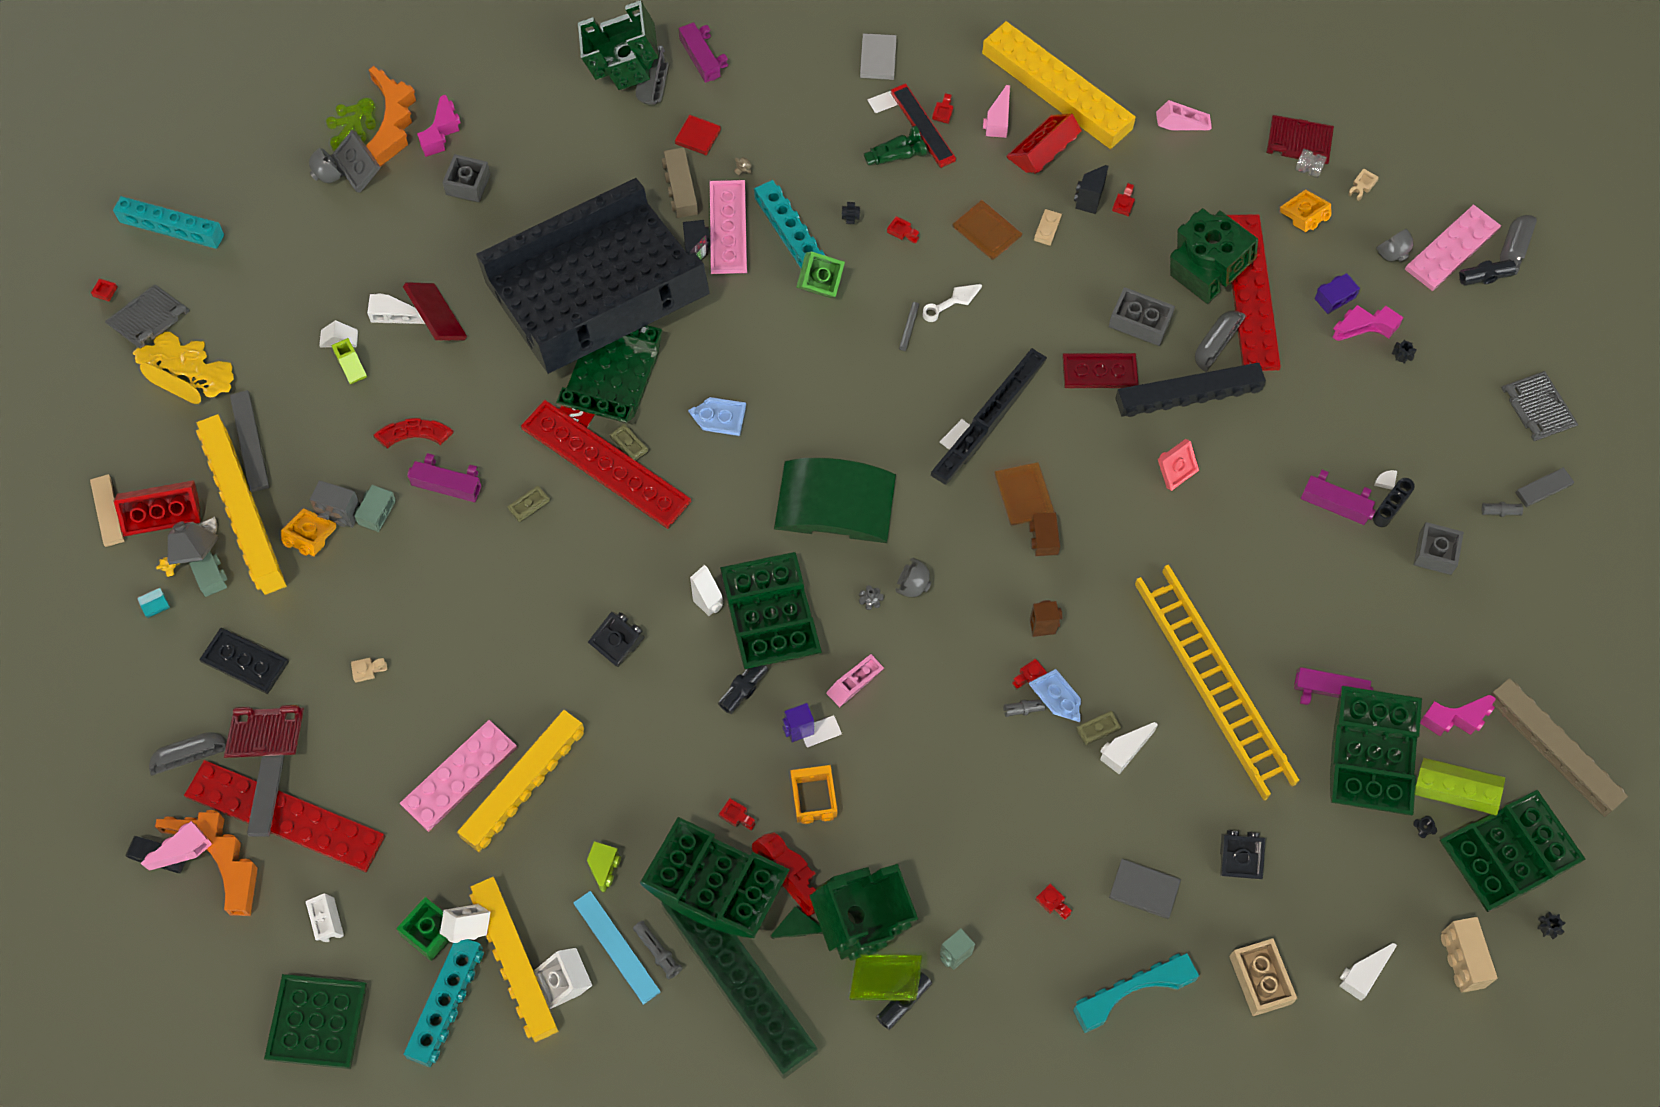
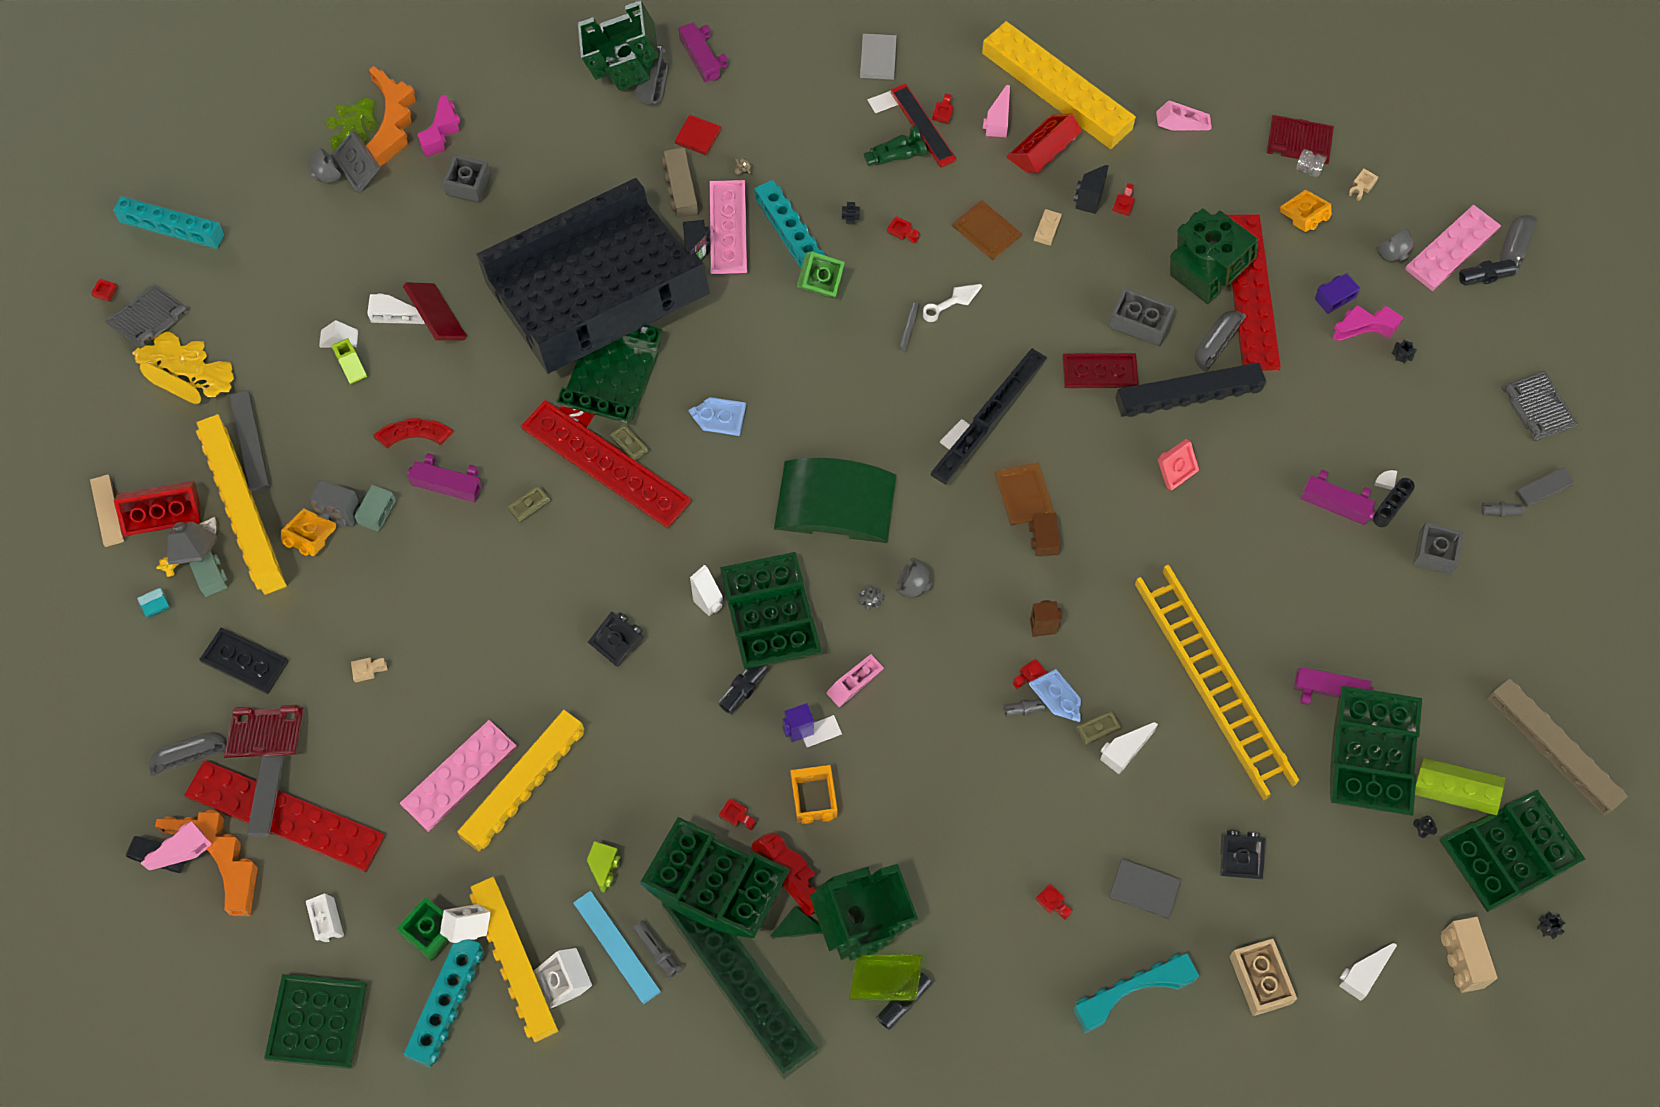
(956, 949): sand green brick -> none
(1466, 717): dark pink arch -> none

